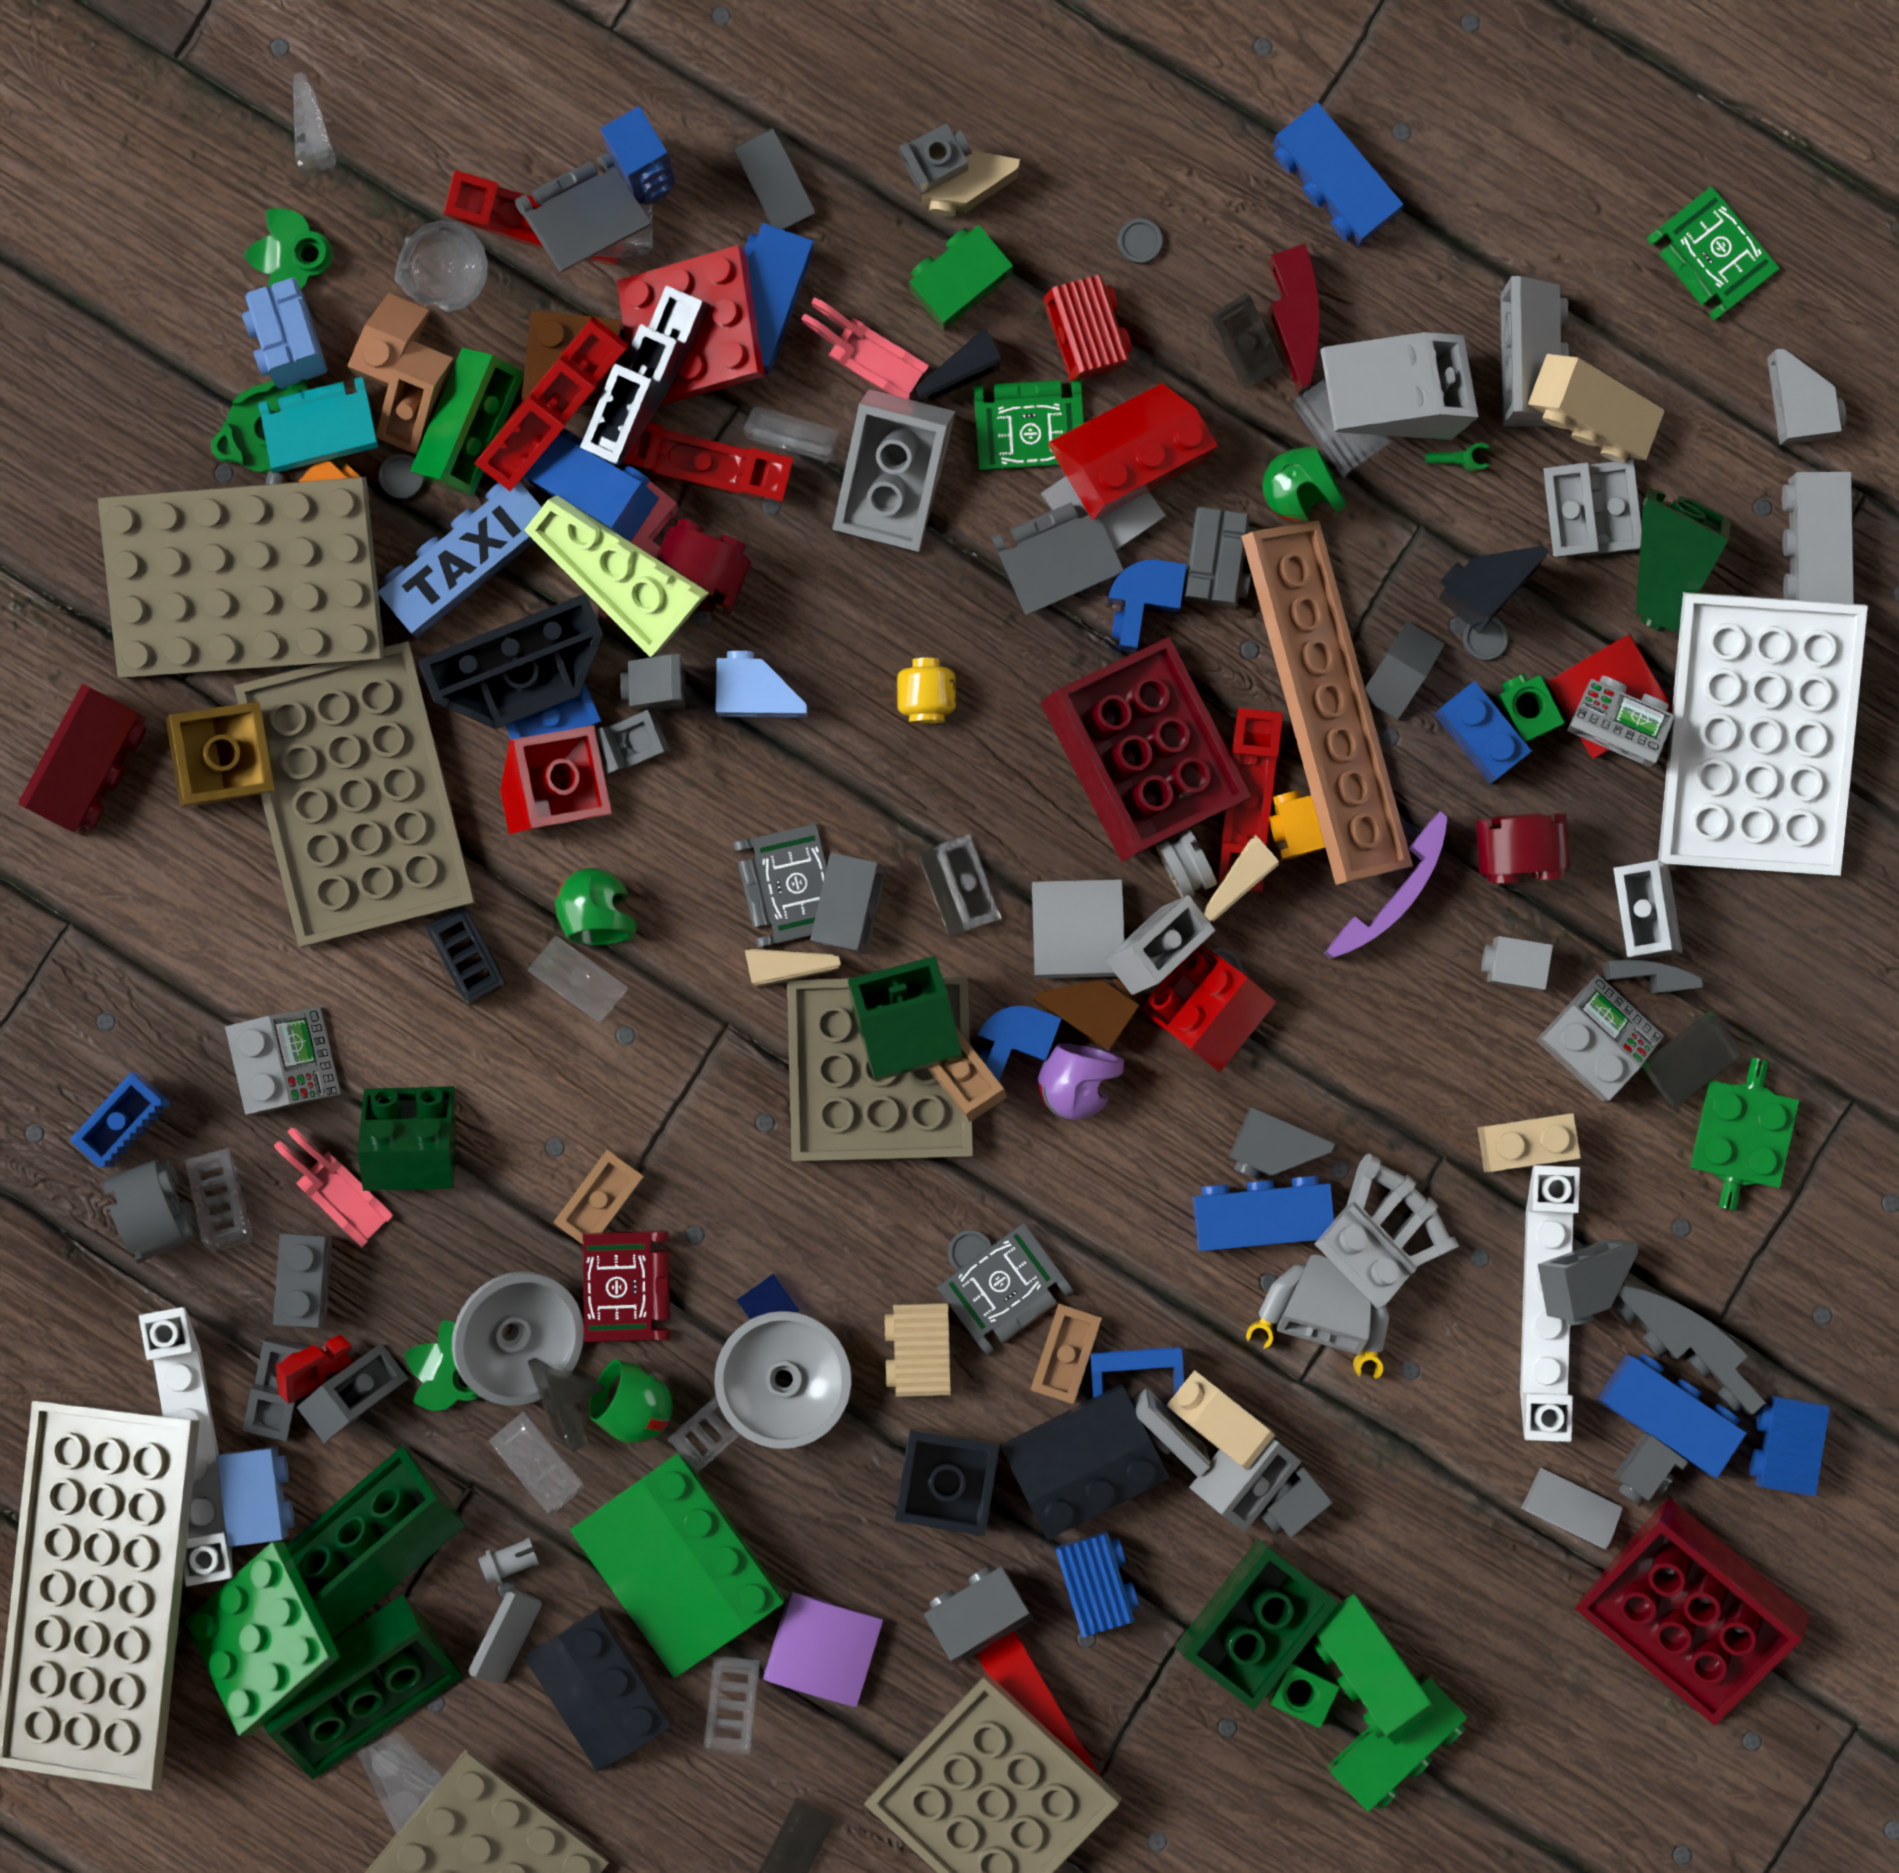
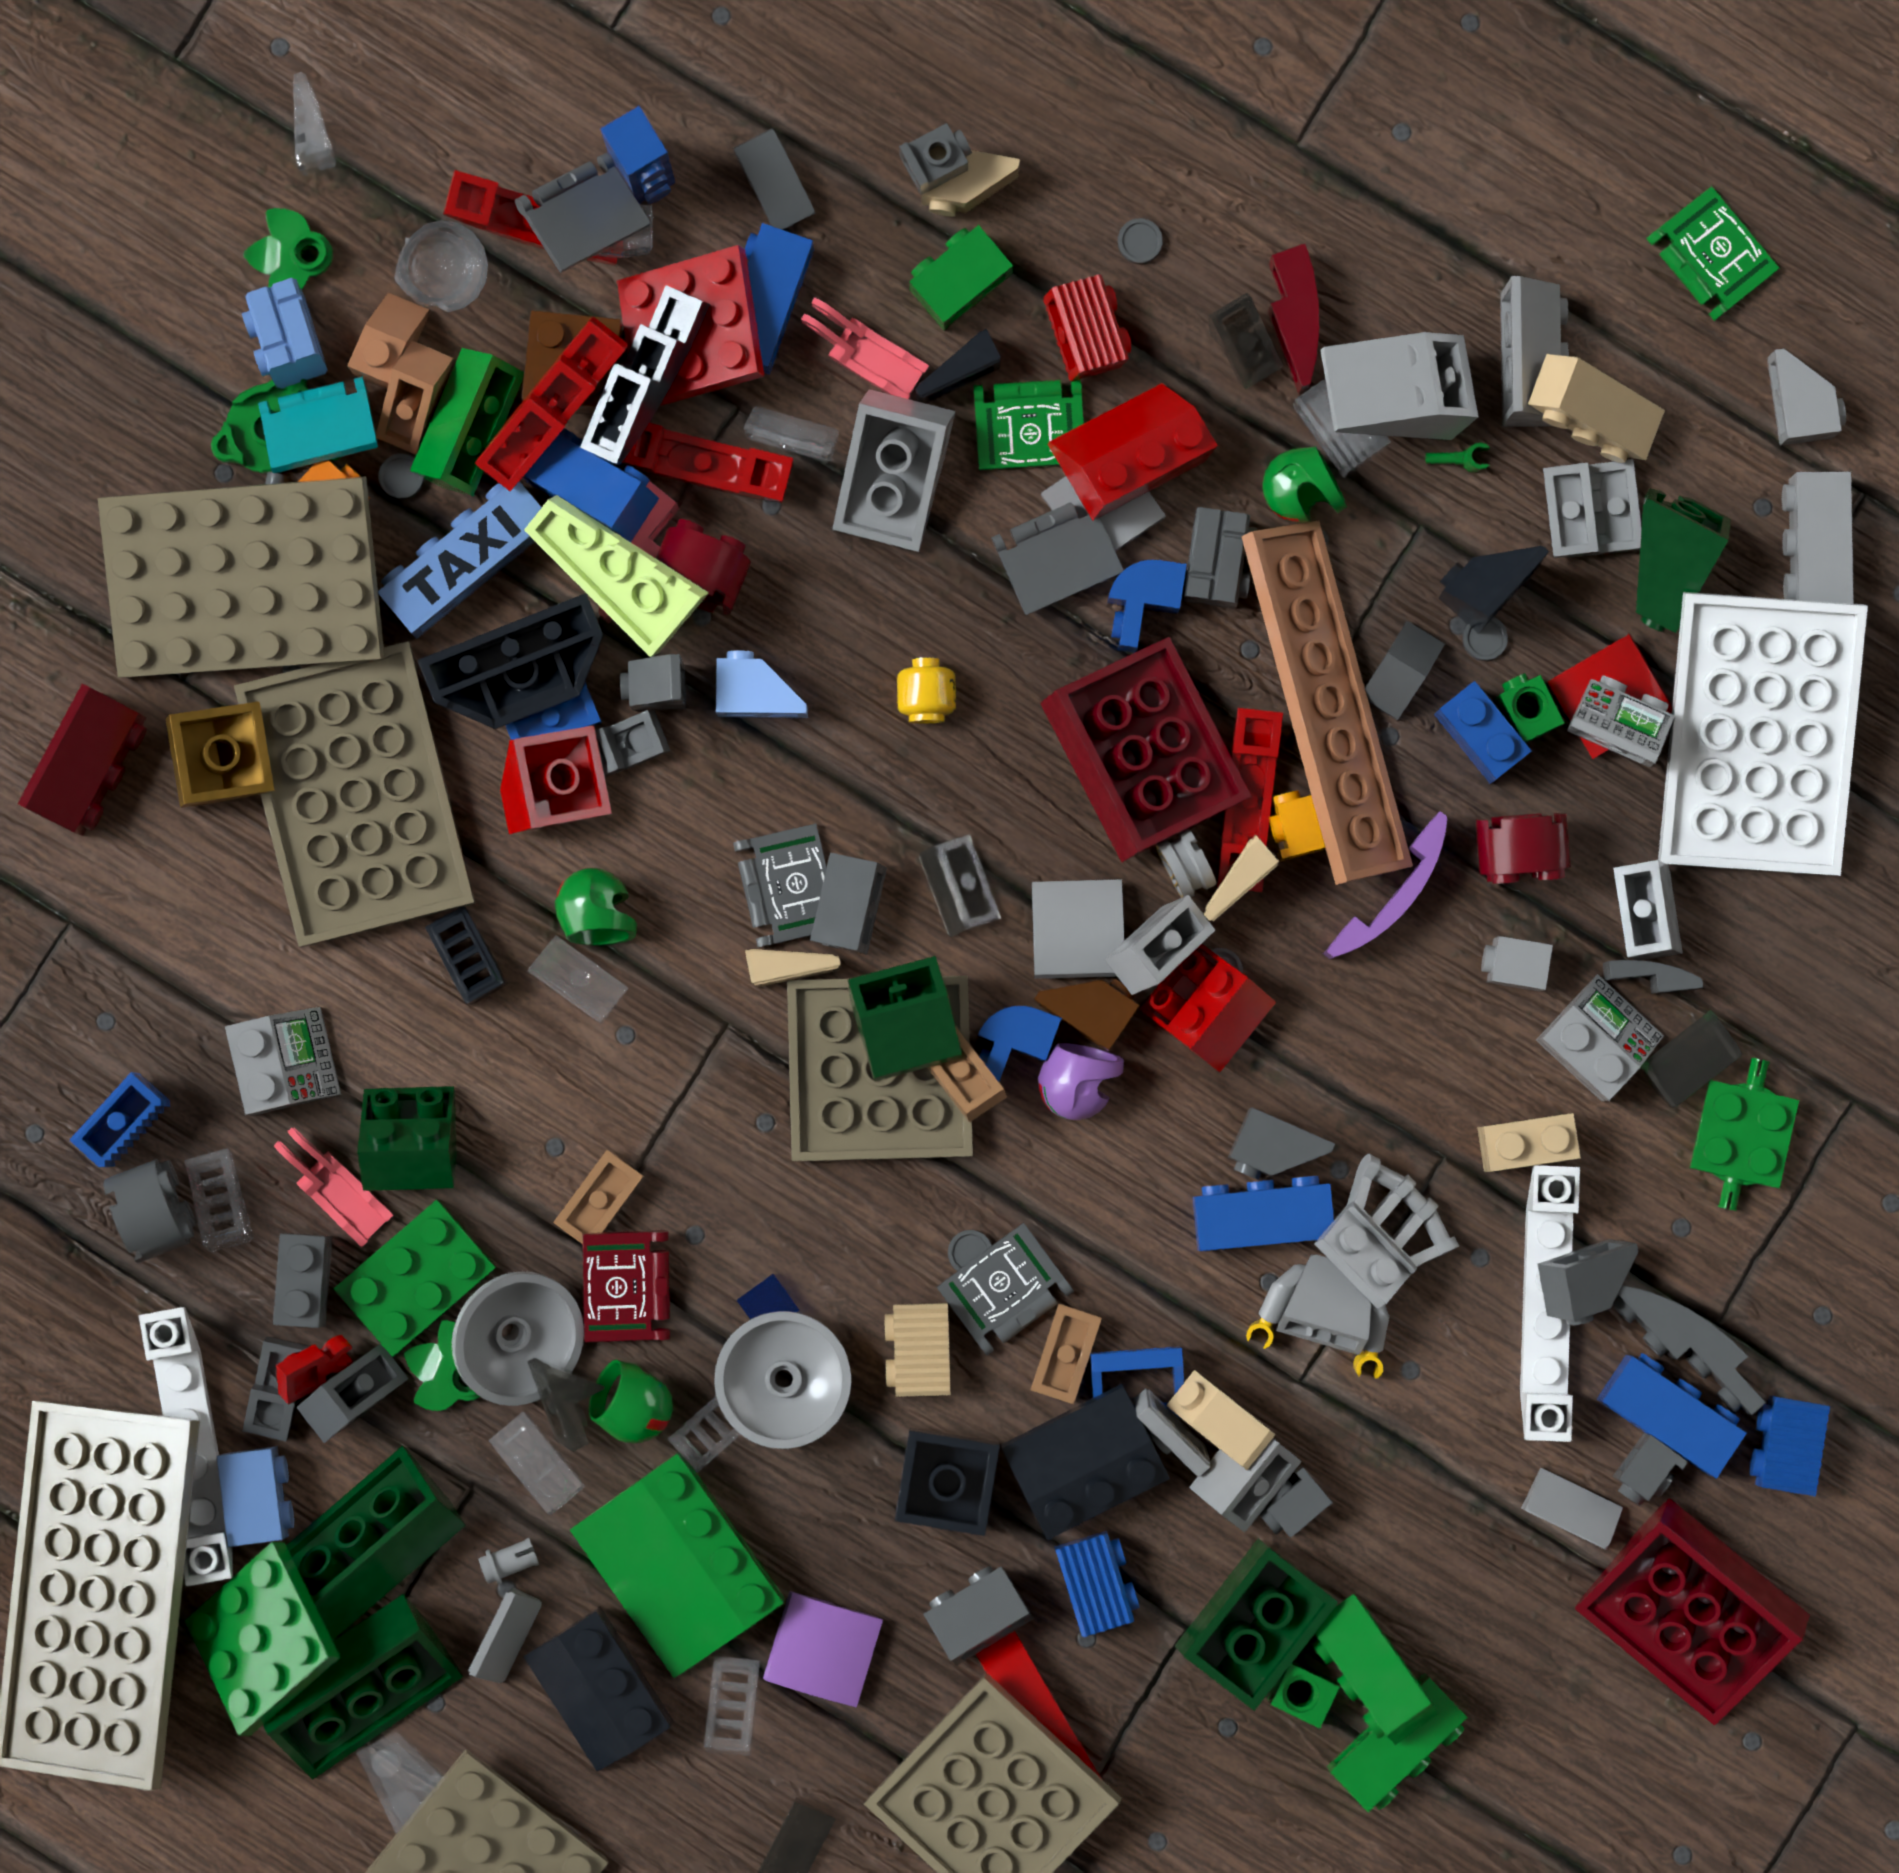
(415, 1278): none -> green plate
(1336, 175): blue brick -> none

